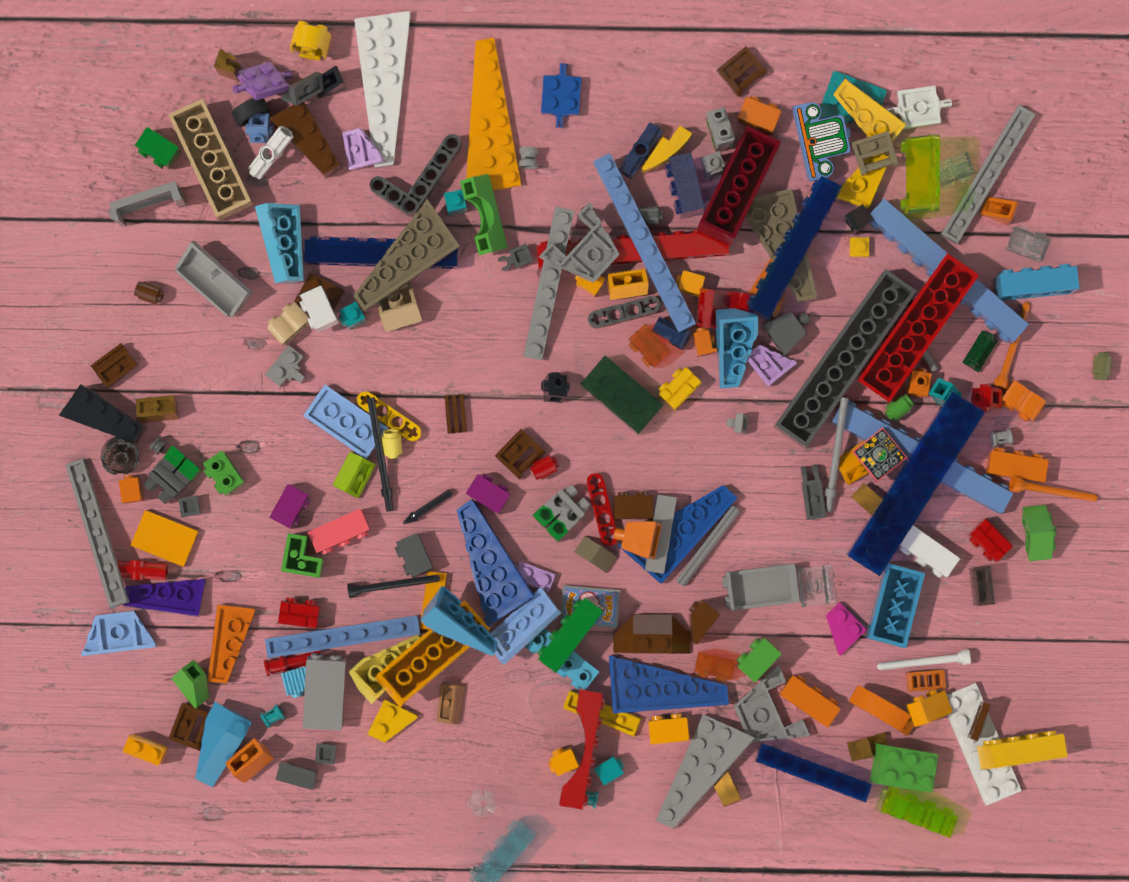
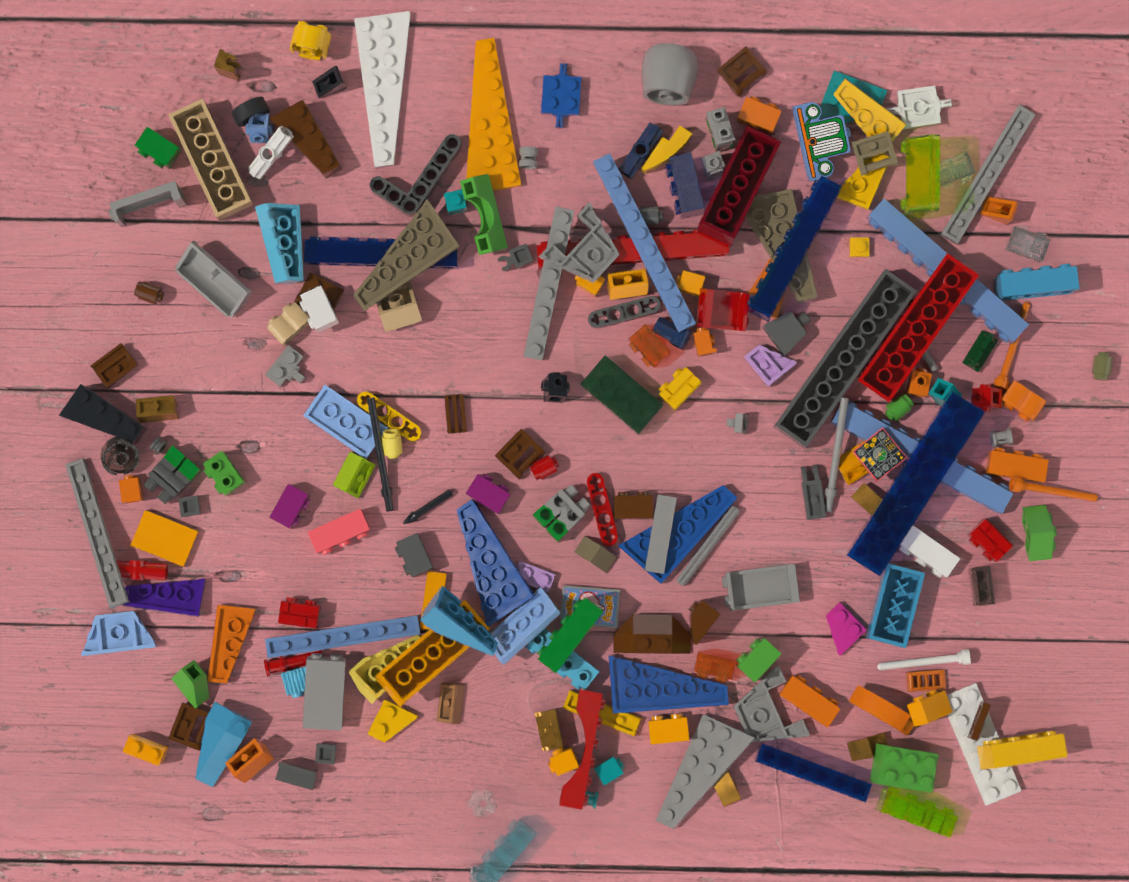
(262, 81): medium lavender plate -> none
(272, 715): teal bush -> none
(295, 558): bright green brick -> none
(304, 89): dark grey panel -> none
(352, 316): teal brick -> none
(356, 589): black piece -> none
(360, 150): lavender wing -> none
(549, 730): none -> pearl gold hinge
(640, 538): orange torso -> none
(669, 74): none -> light grey piece
(735, 338): dark azure wedge -> none
(817, 586): clear brick -> none
(858, 219): black slope -> none

